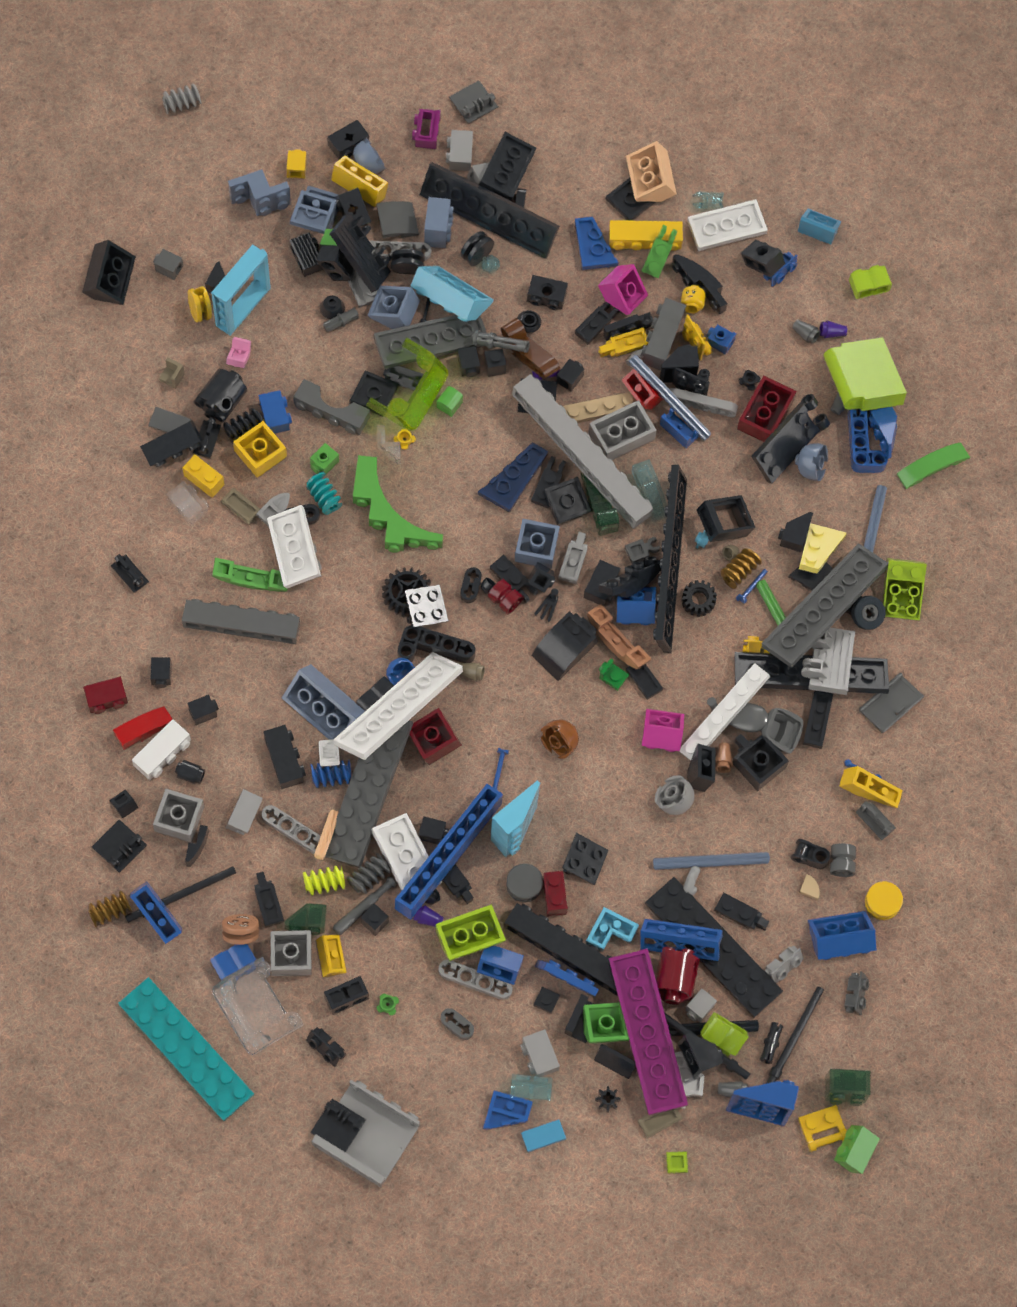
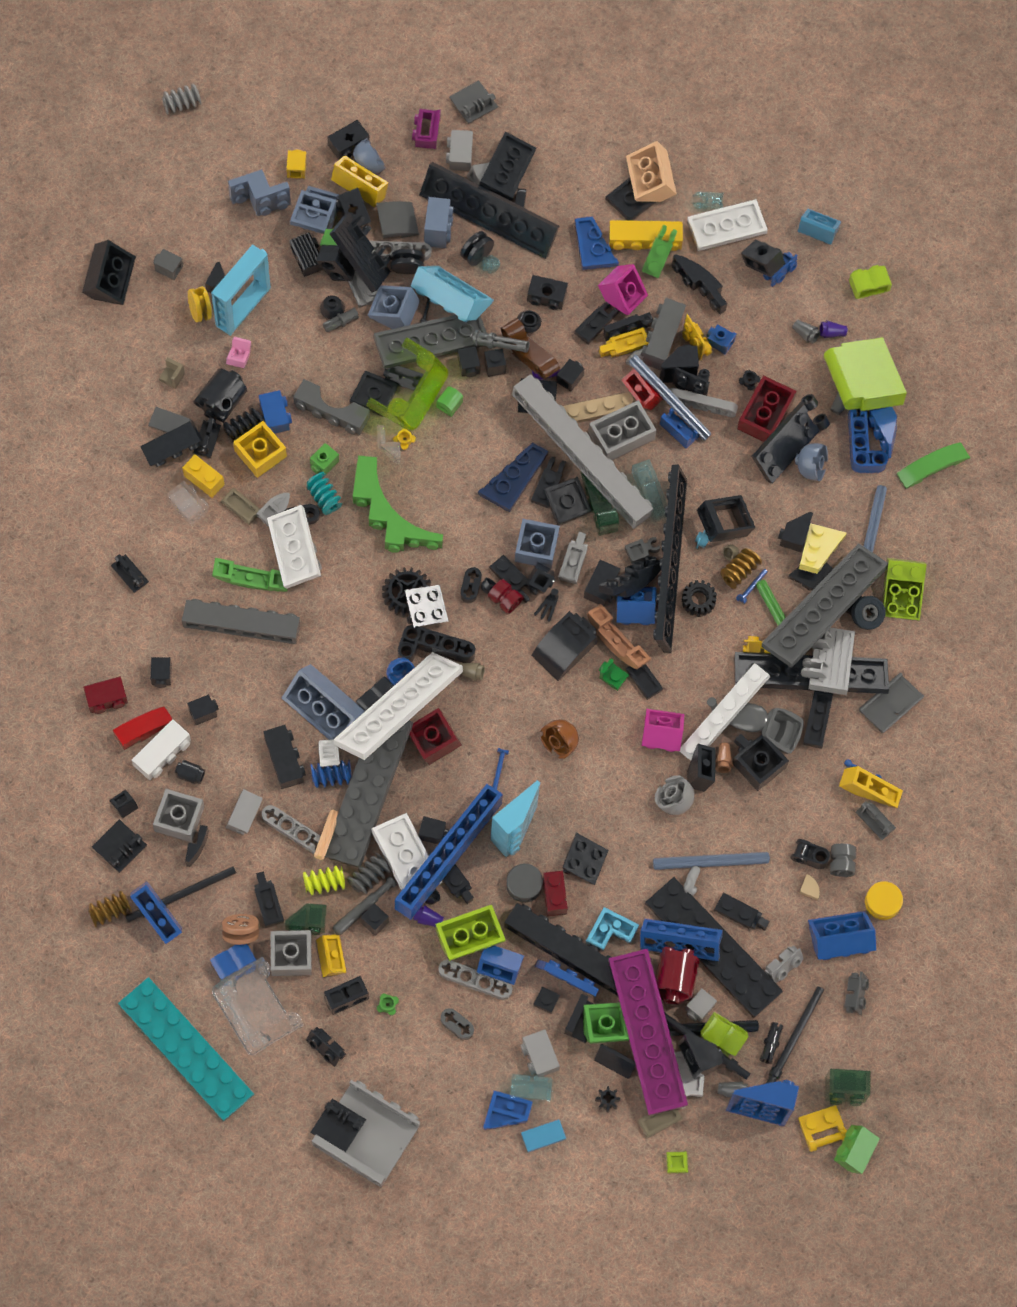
(693, 298): yellow head -> none

